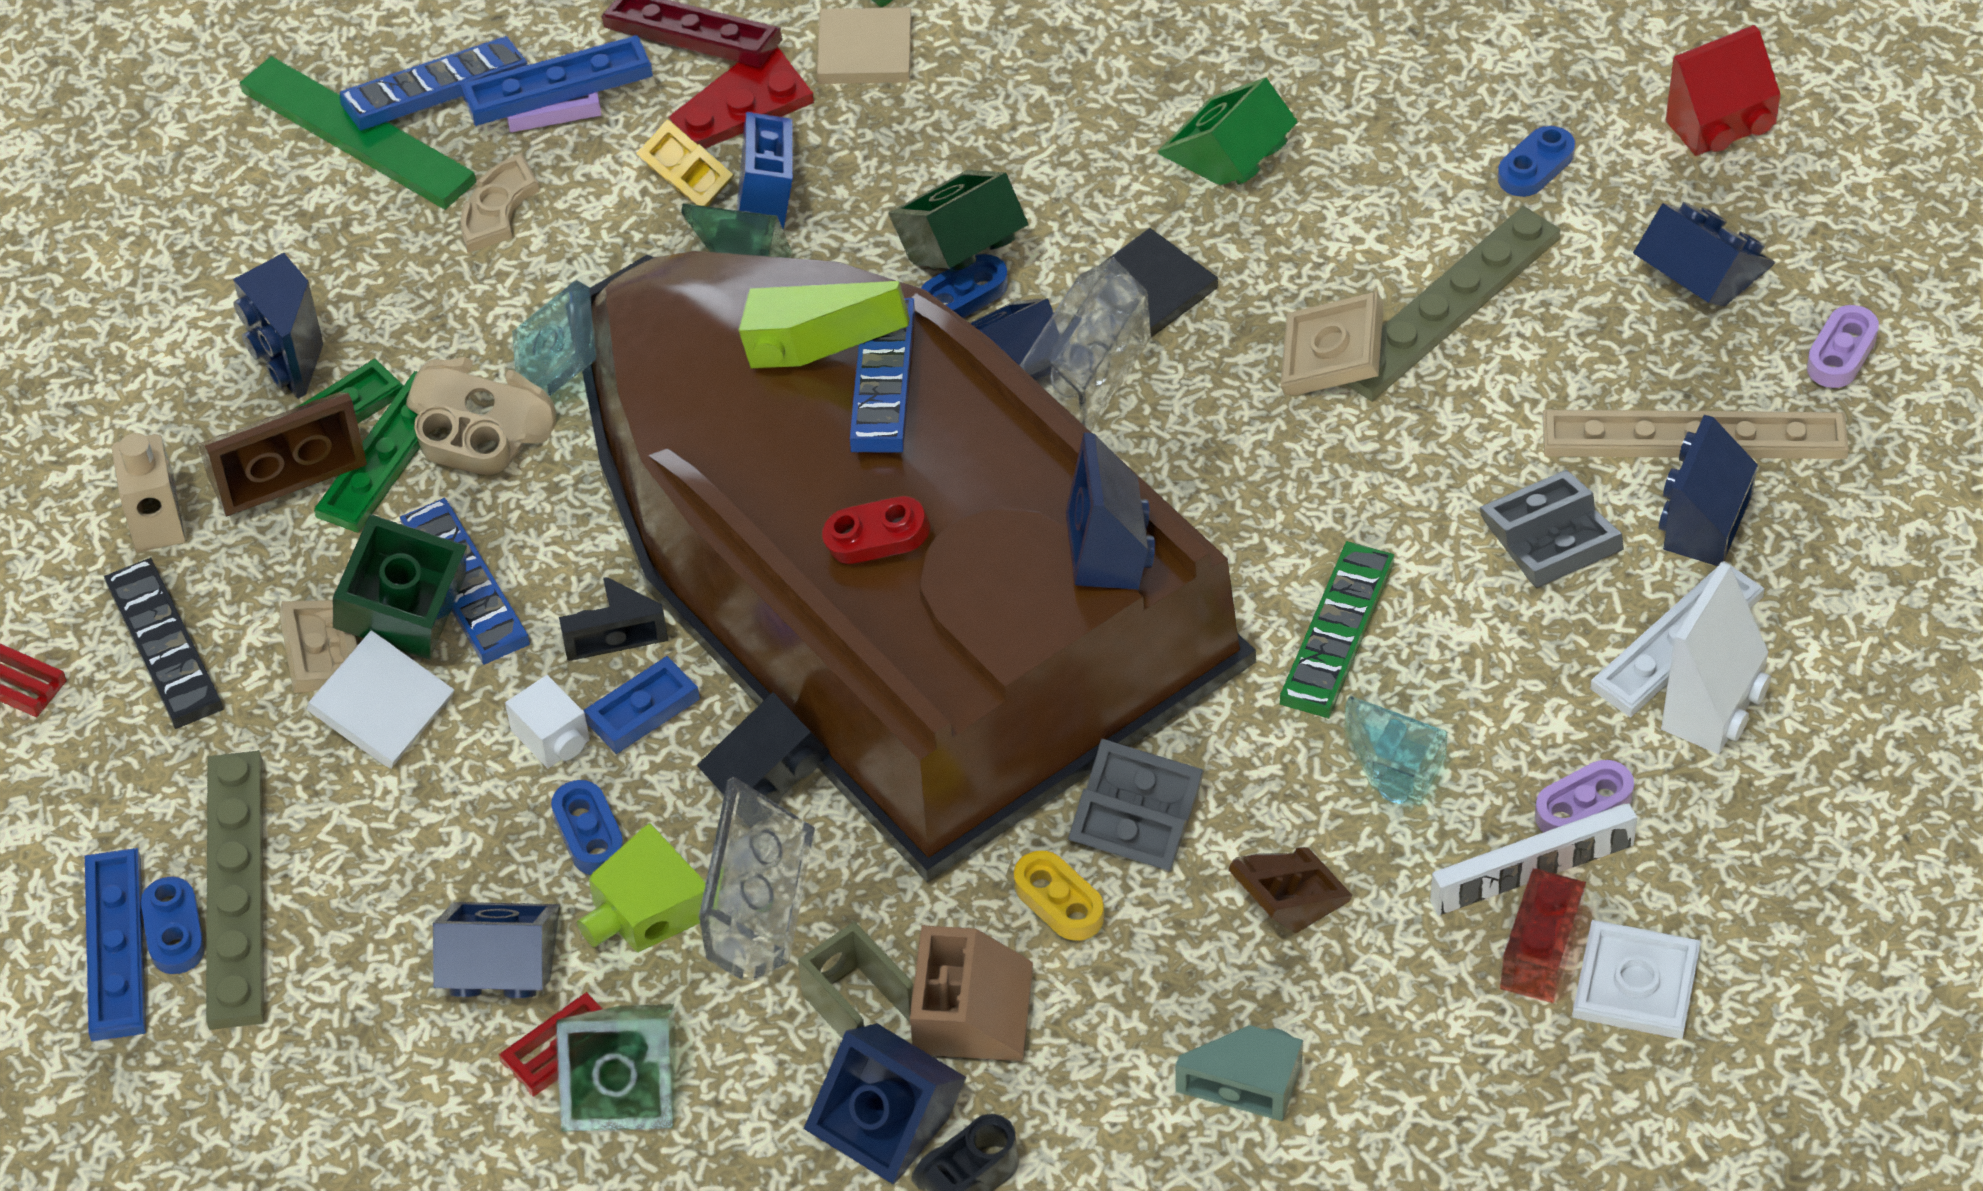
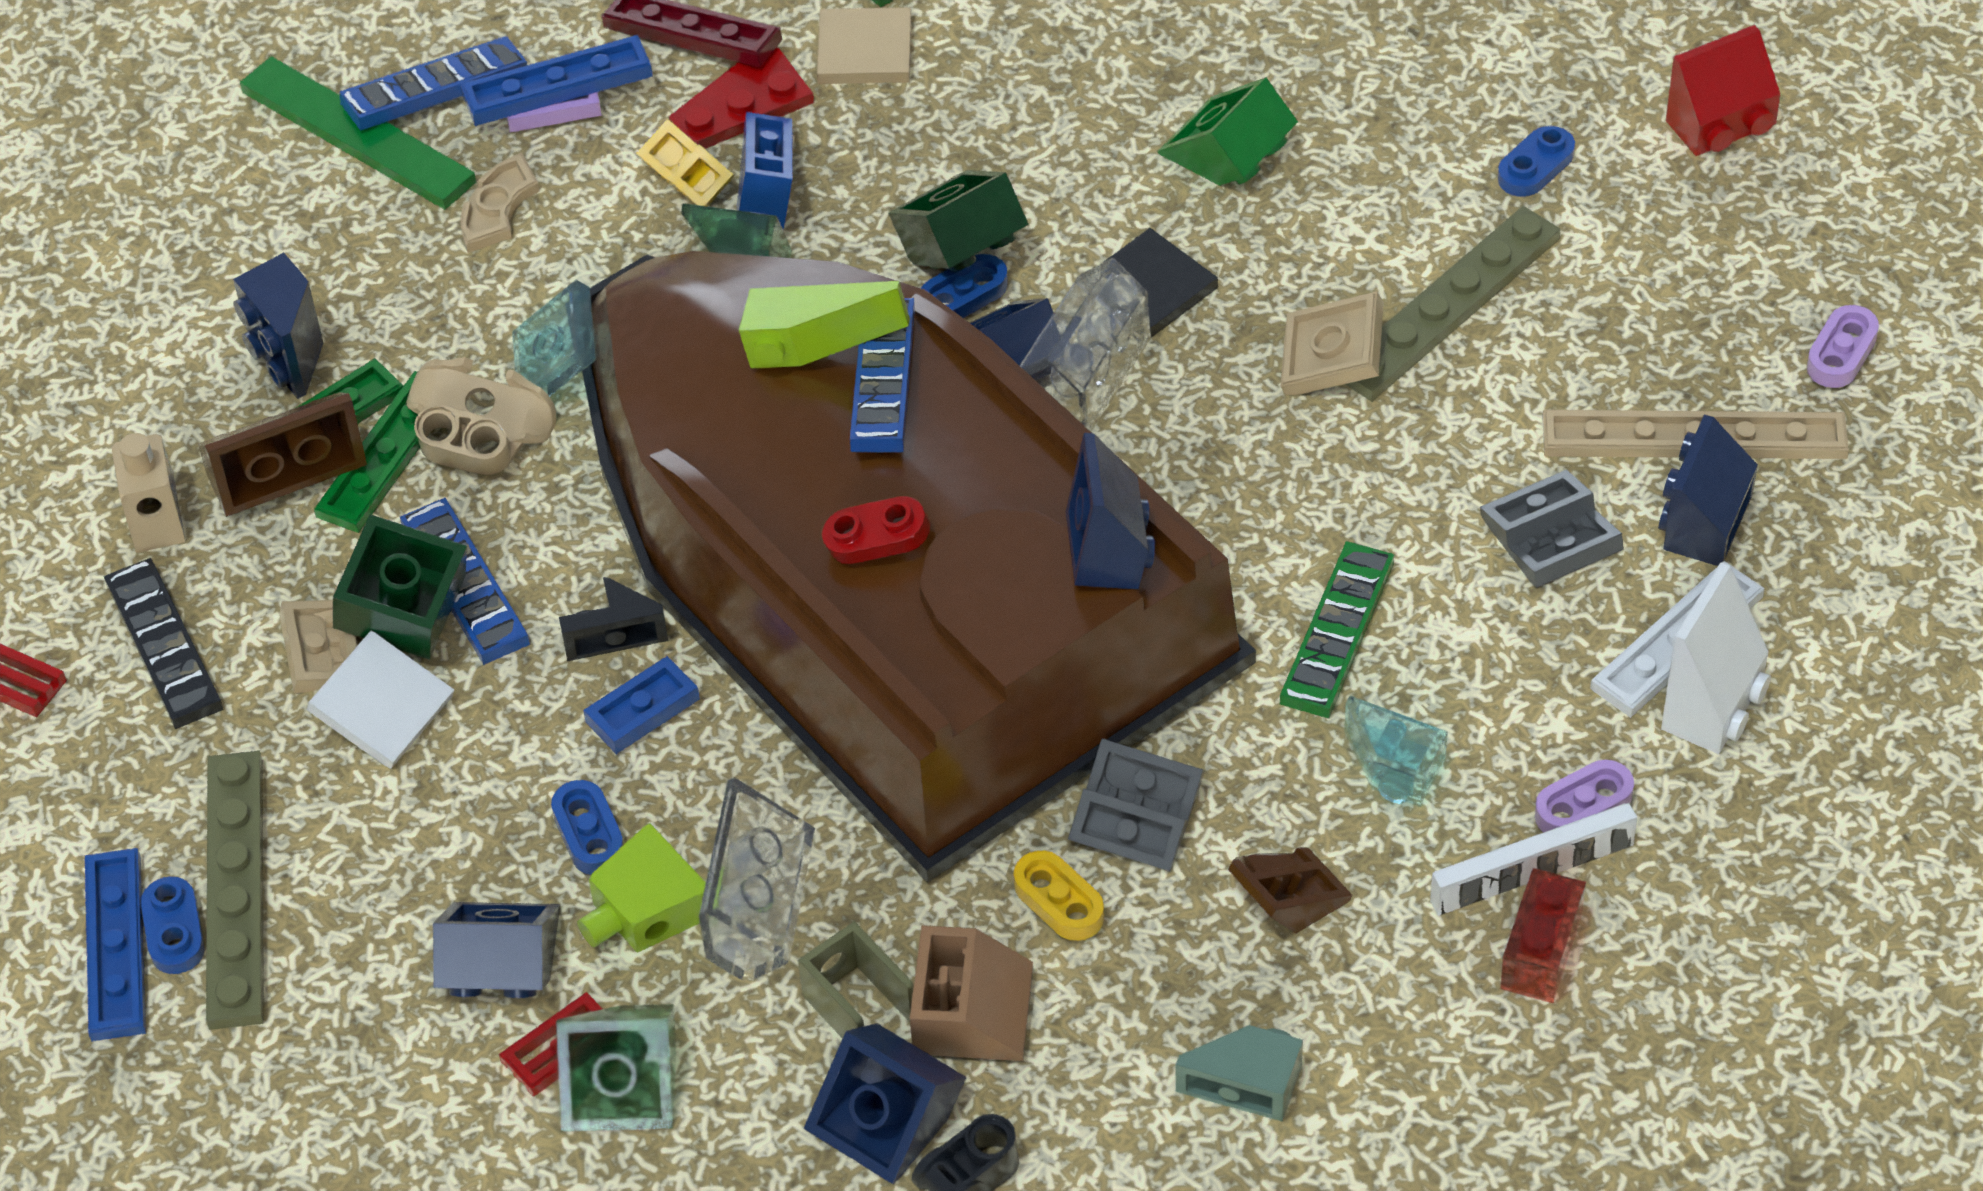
(548, 722): white brick -> none
(765, 751): black brick -> none
(1636, 979): white tile -> none
(1702, 253): dark blue slope -> none

